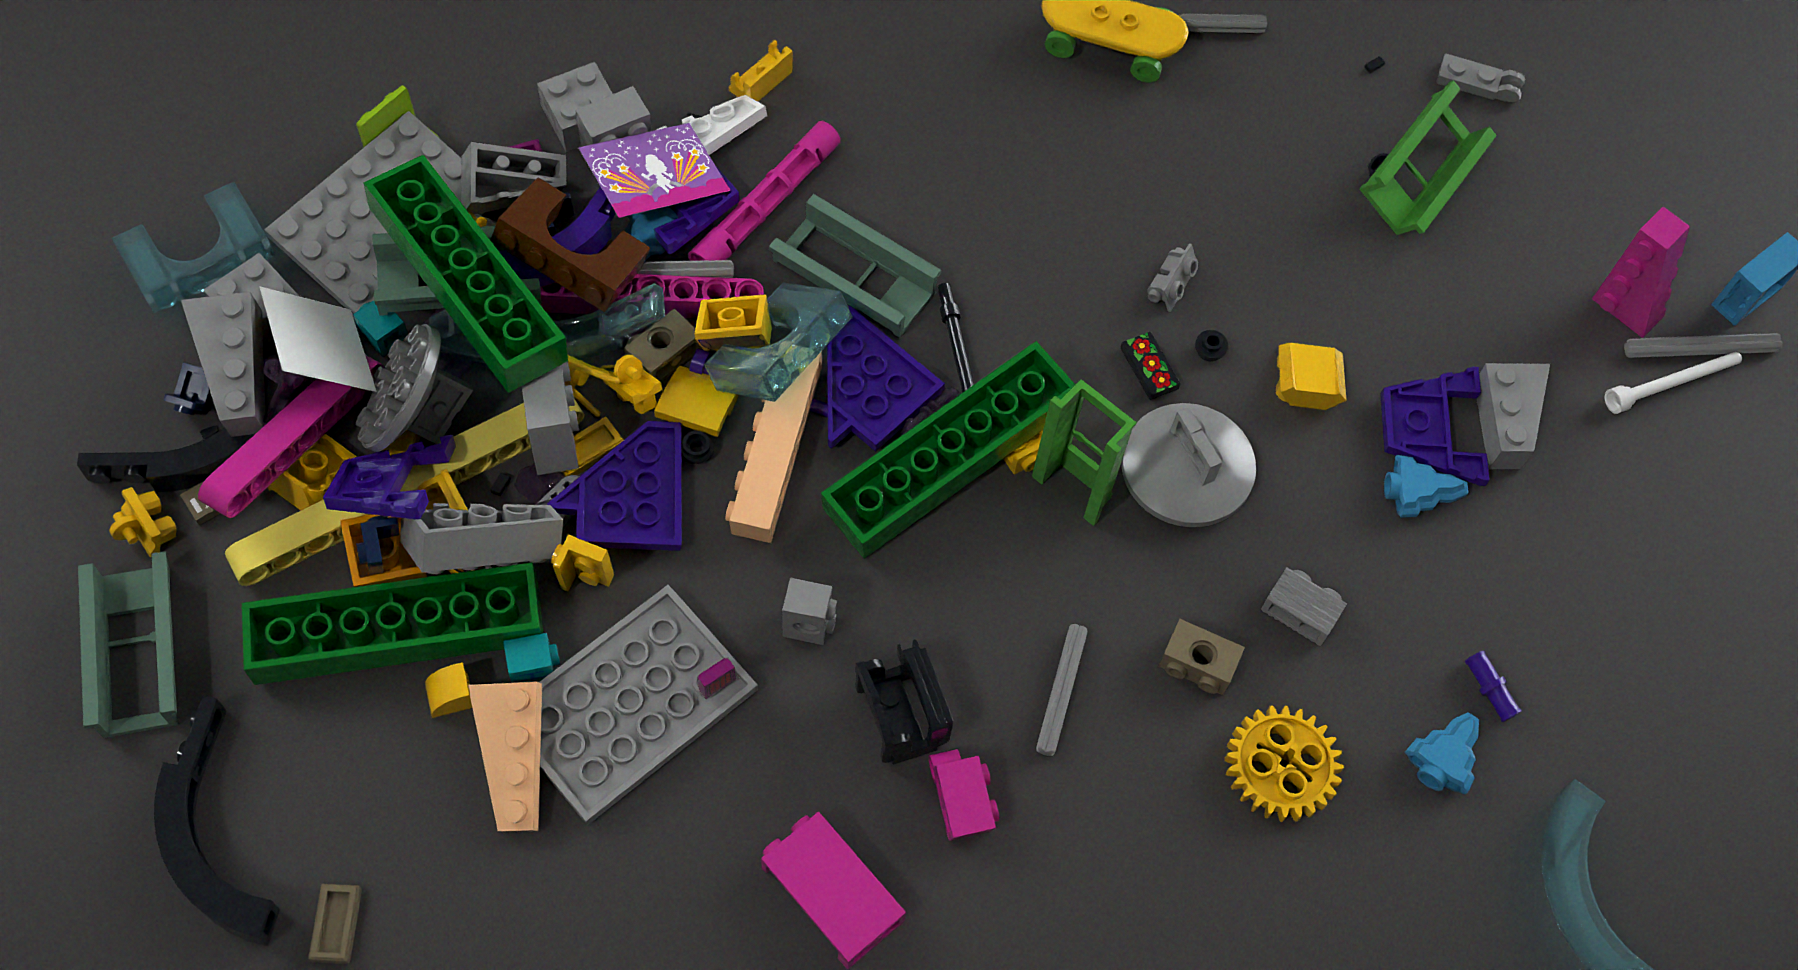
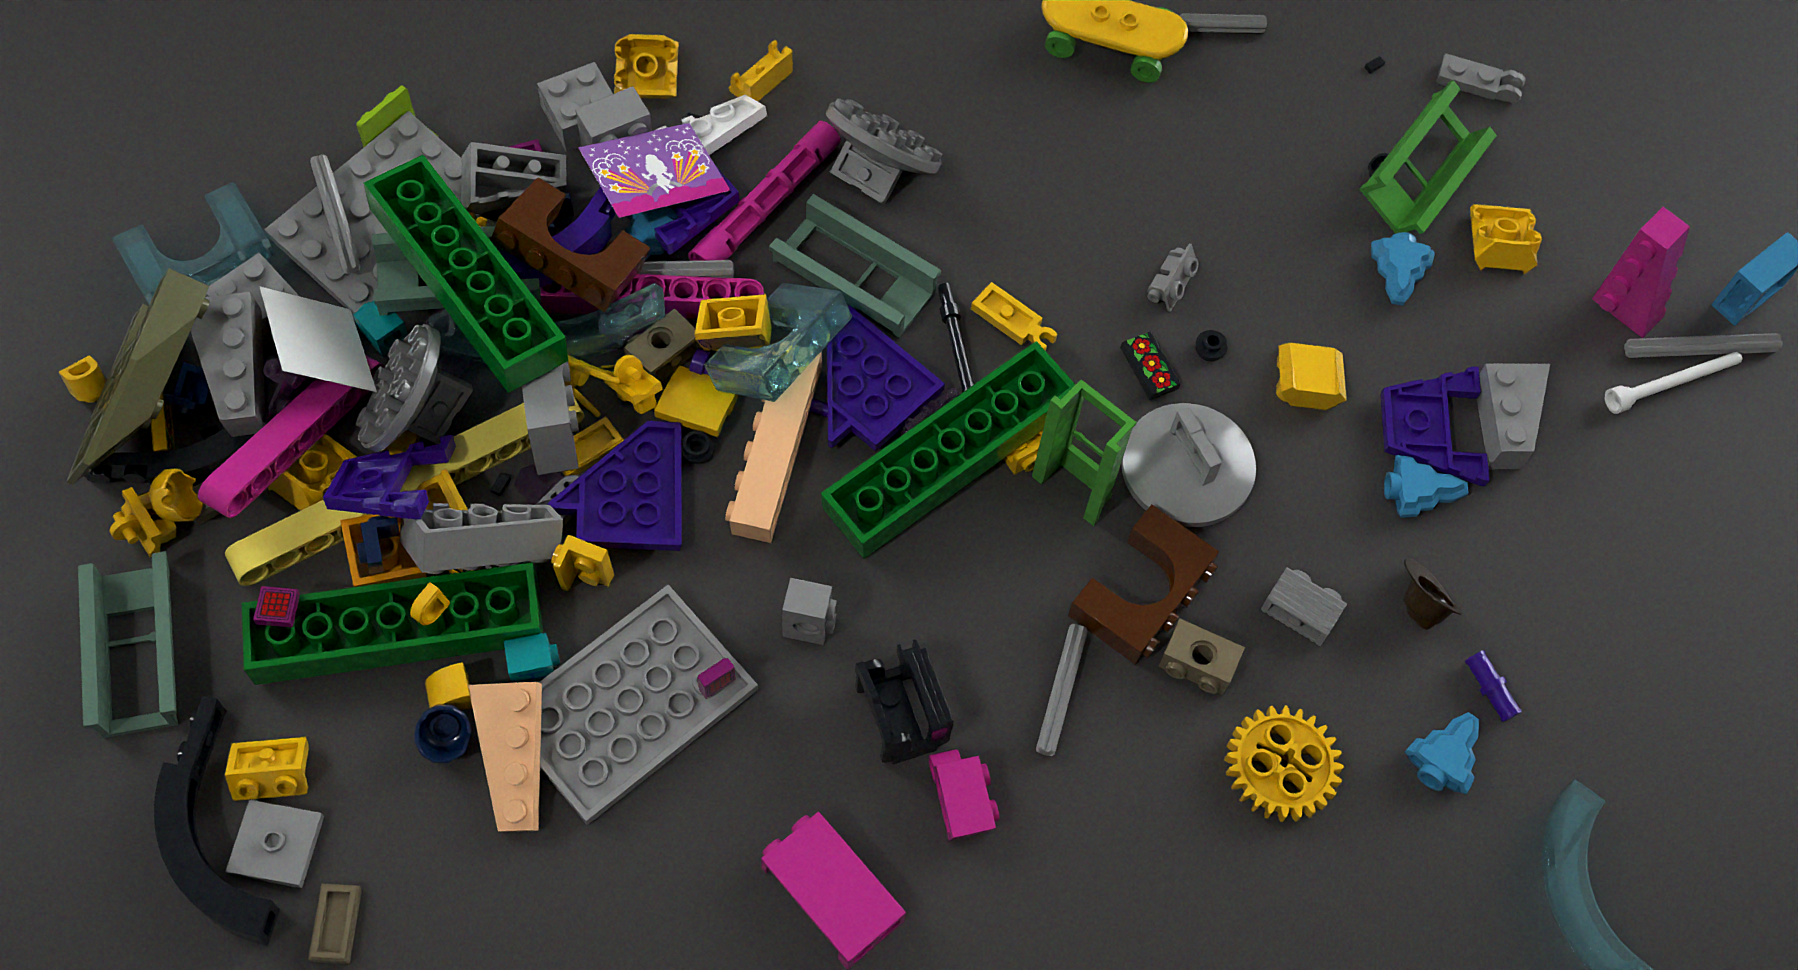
(85, 386): none -> yellow plate
(141, 369): none -> olive wedge
(162, 428): none -> yellow tile
(174, 496): none -> yellow hair
(267, 768): none -> yellow bracket
(275, 844): none -> light grey plate
(276, 606): none -> tile
(335, 214): none -> light grey axle
(429, 605): none -> yellow tile
(442, 733): none -> dark blue hair
(647, 65): none -> yellow slope
(877, 150): none -> light grey bracket
(1011, 316): none -> yellow plate
(1134, 627): none -> reddish brown arch
(1401, 264): none -> dark azure rock
(1426, 598): none -> dark brown piece
(1504, 237): none -> yellow slope

